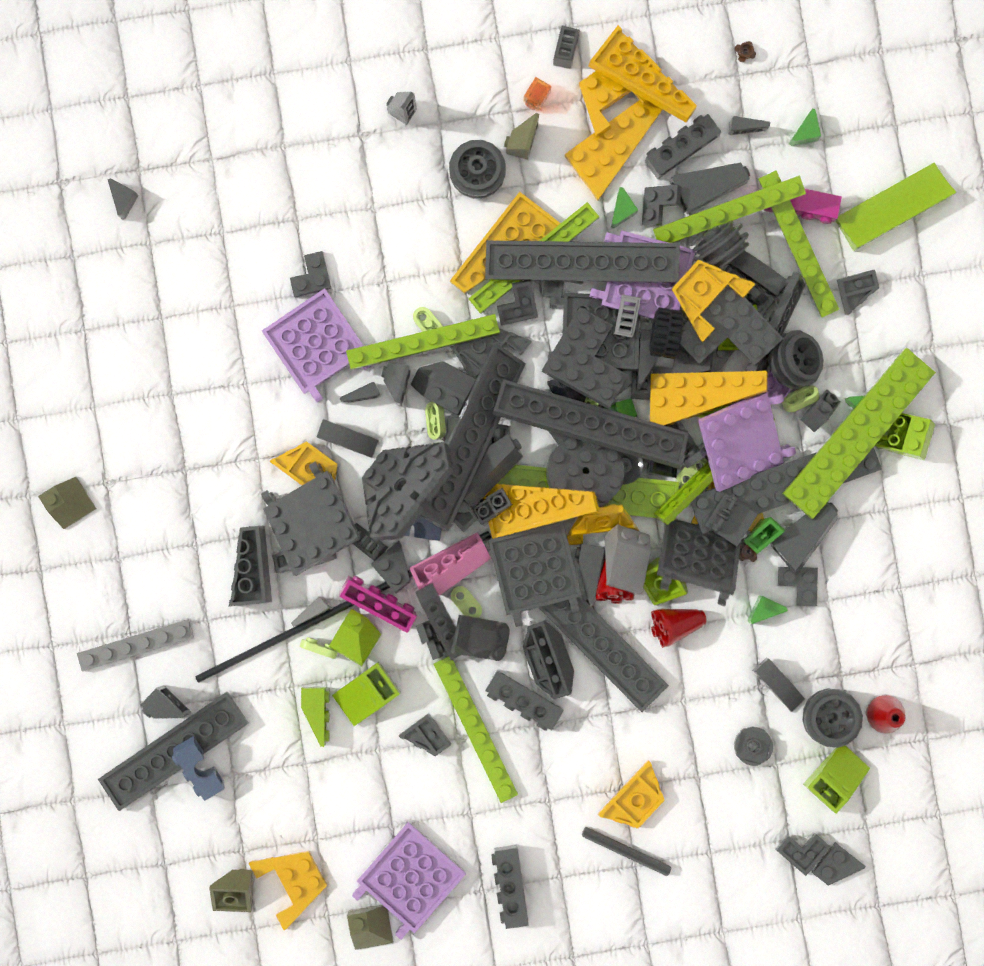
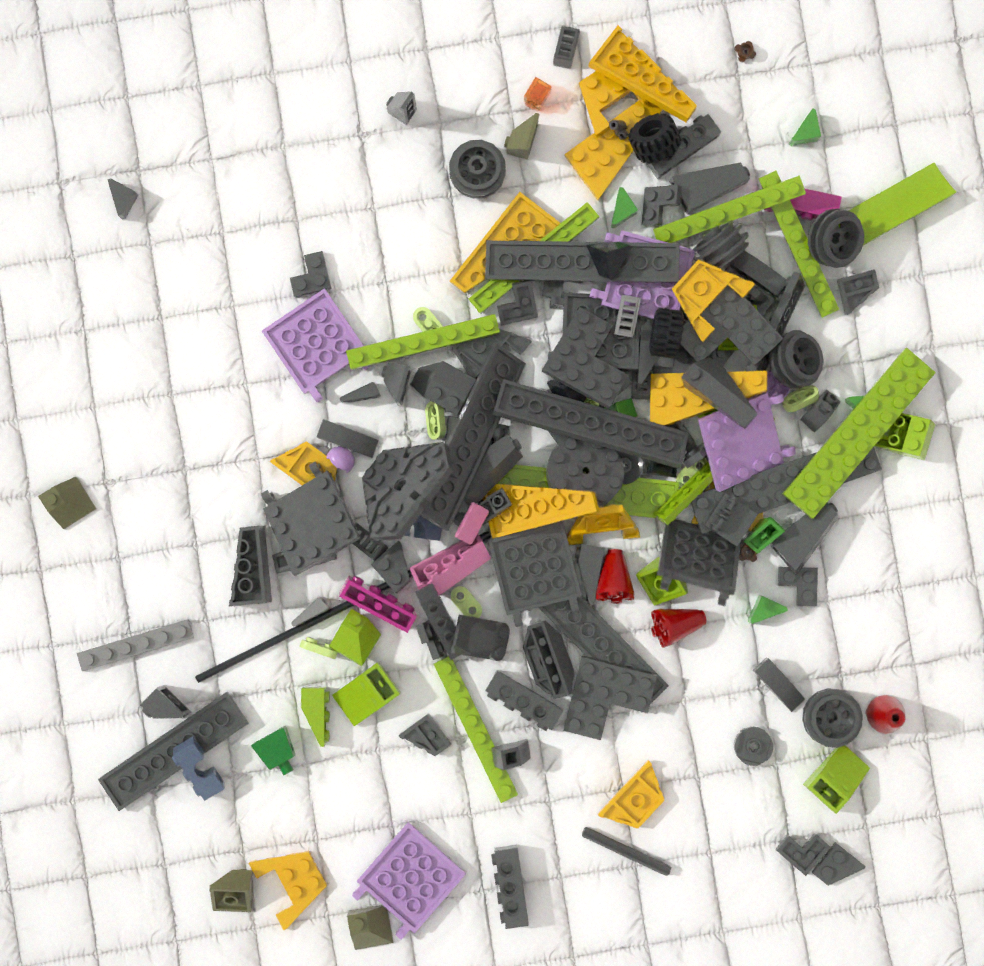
(276, 750): none -> green torso
(341, 458): none -> lavender hair
(471, 523): none -> bright pink slope
(511, 754): none -> dark grey slope
(604, 684): none -> dark grey plate
(608, 257): none -> black slope
(619, 127): none -> dark grey arm
(627, 558): light grey slope -> none
(654, 138): none -> black tyre
(717, 388): none -> dark grey wedge
(743, 125): dark grey slope -> none
(834, 244): none -> dark grey wheel

